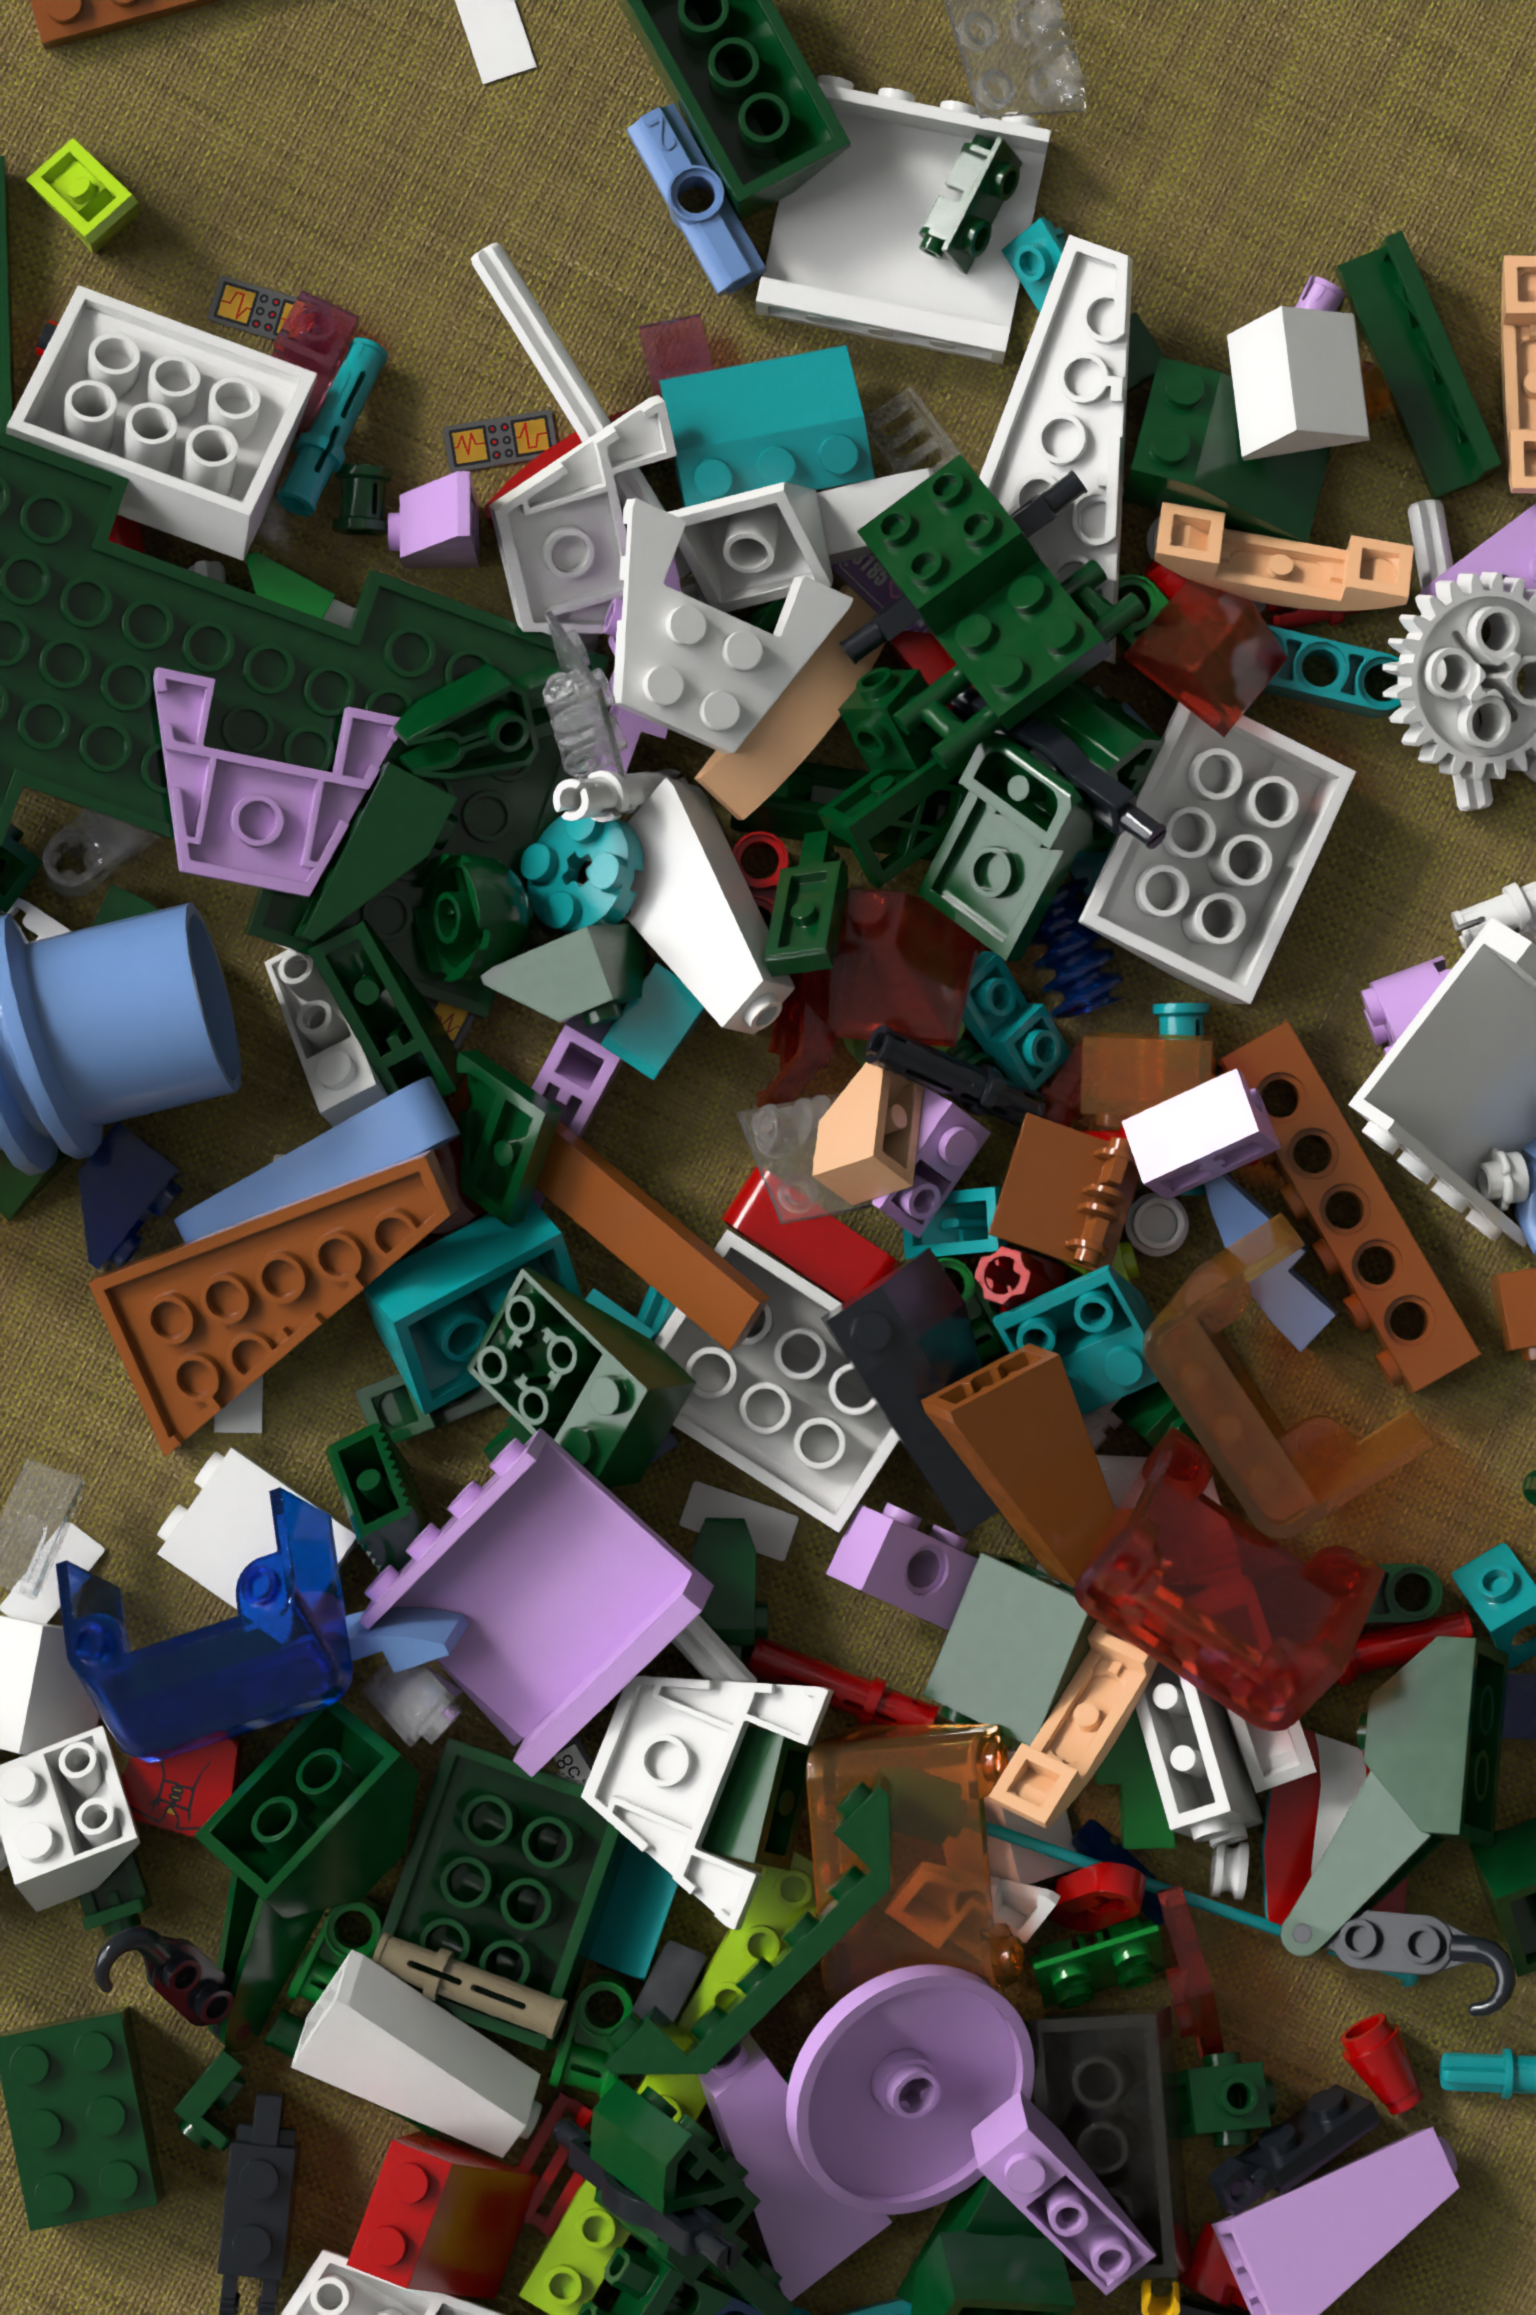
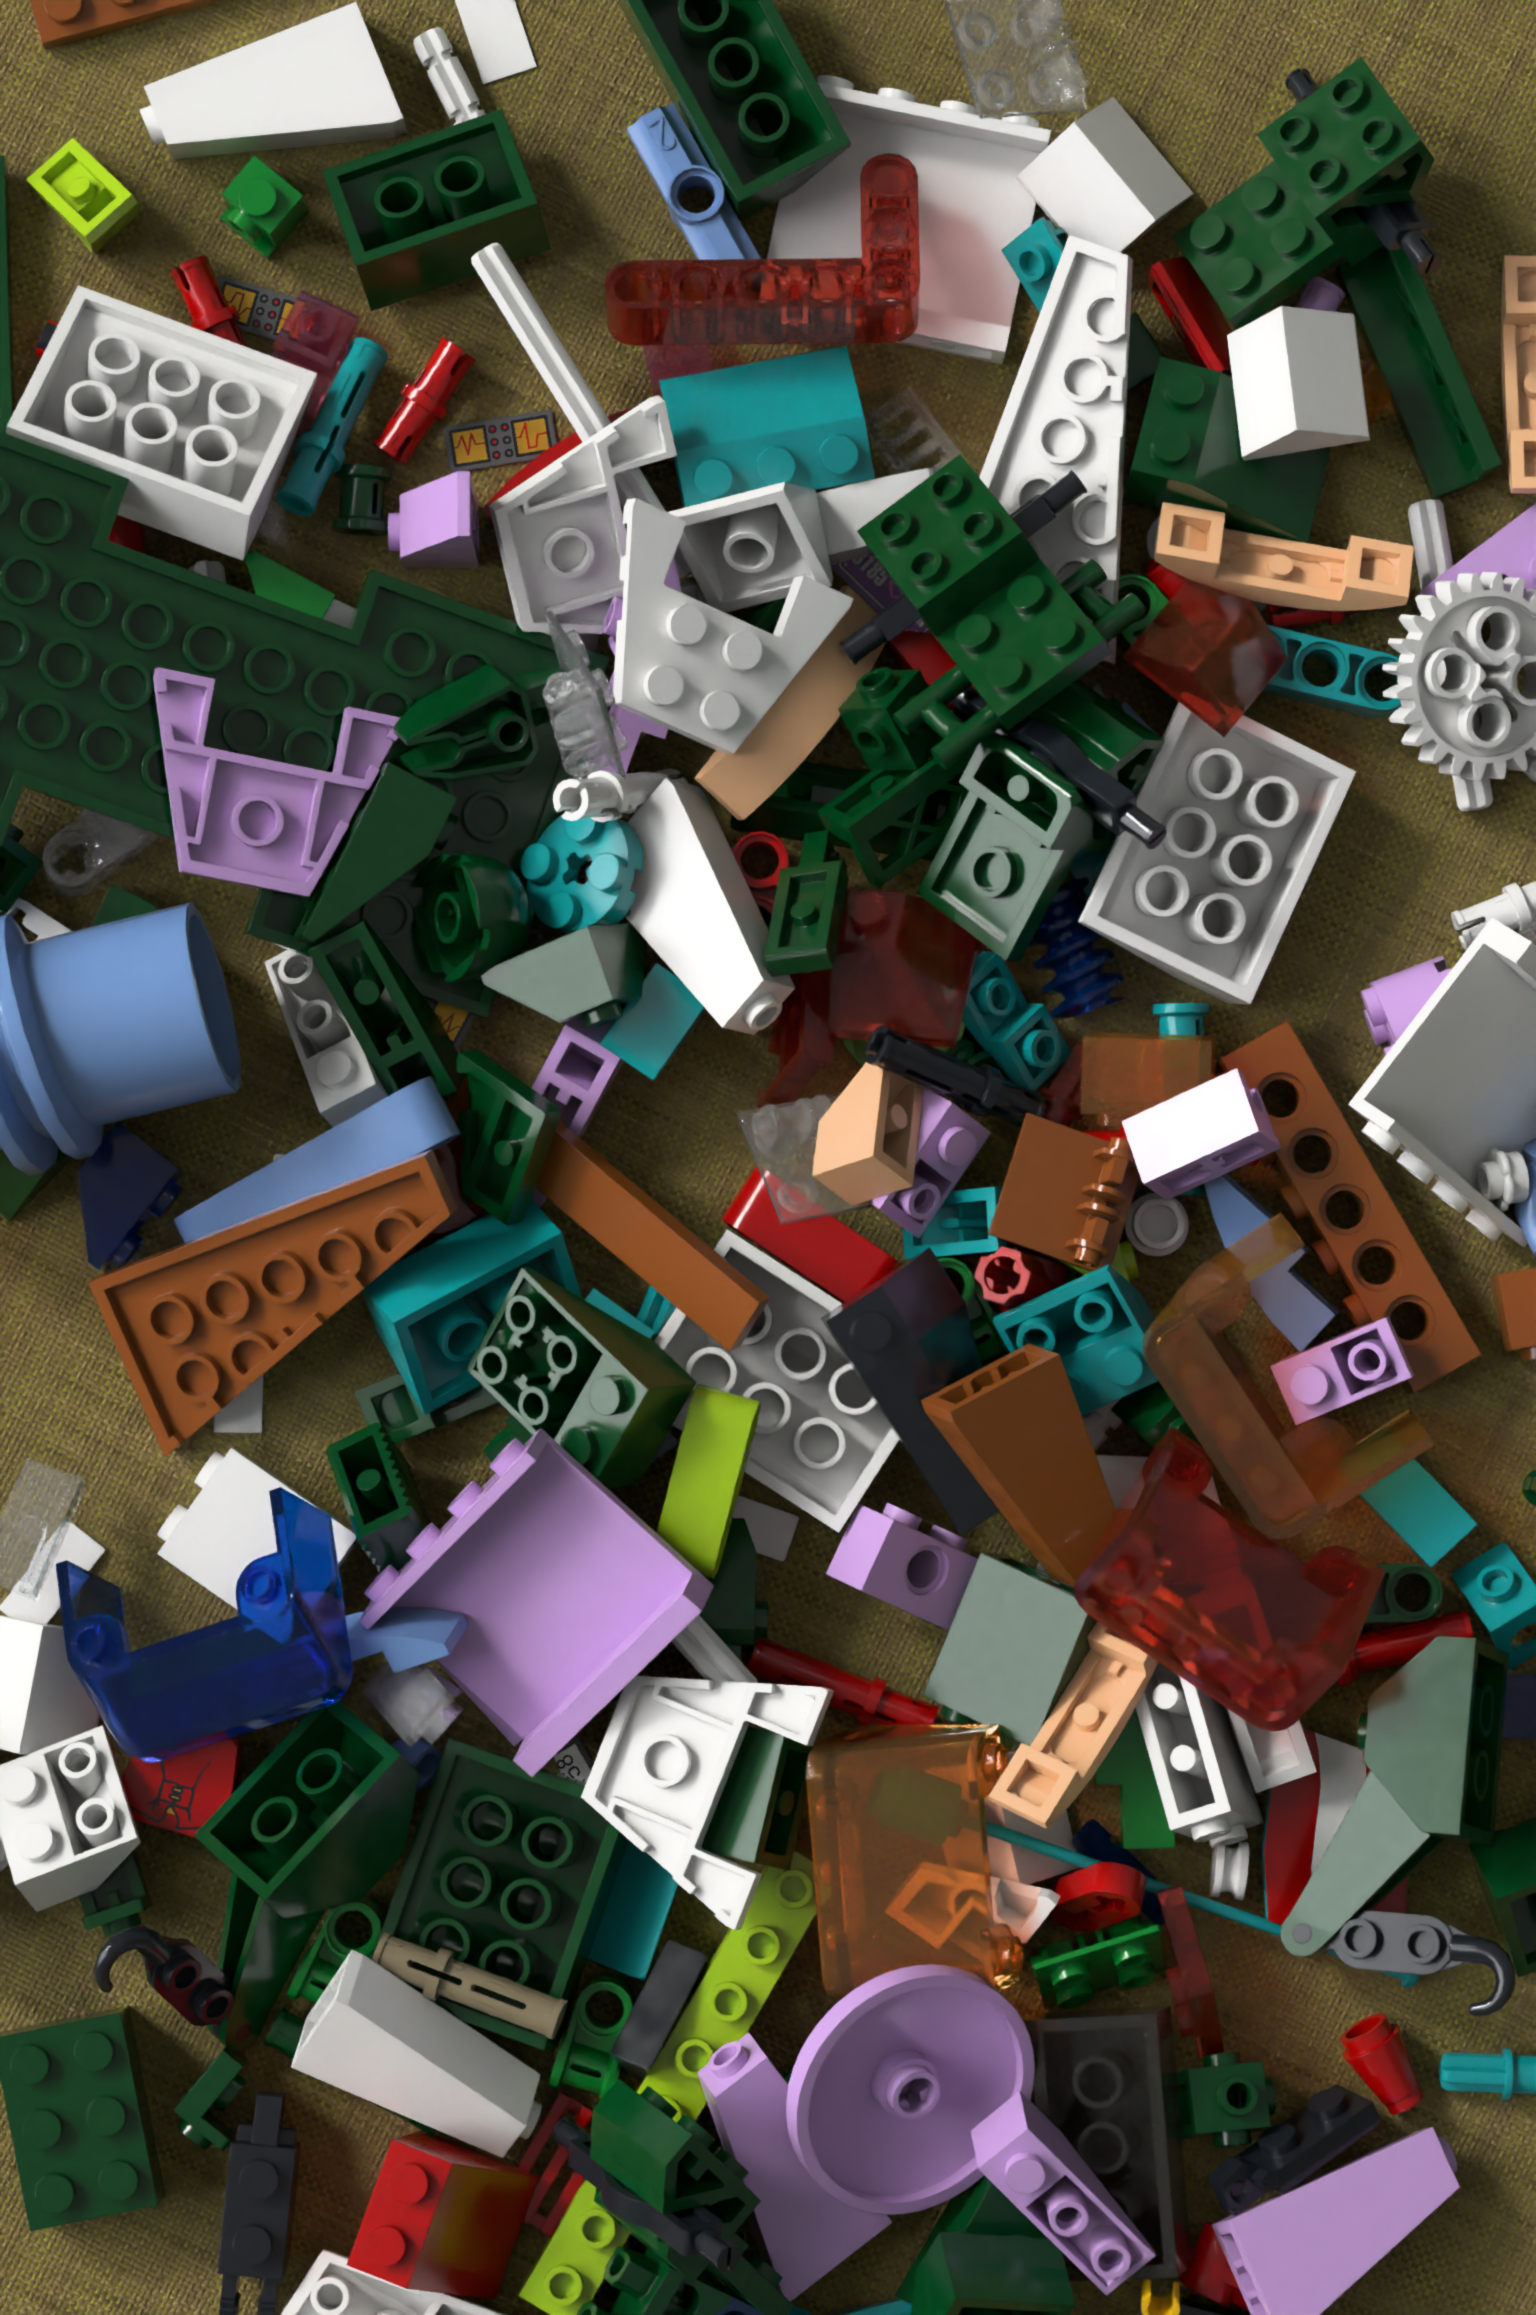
(205, 300): none -> red pin
(262, 207): none -> green brick
(279, 93): none -> white slope
(423, 1758): none -> medium blue hinge
(424, 401): none -> red pin
(431, 205): none -> dark green slope
(447, 76): none -> white axle
(660, 2047): dark green slope -> none
(708, 1476): none -> lime beam
(791, 287): none -> clear red beam
(987, 177): dark green hinge -> none
(1104, 180): none -> white slope
(1191, 313): none -> red slope
(1336, 190): none -> dark green piece
(1341, 1370): none -> lavender slope
(1419, 1511): none -> teal slope

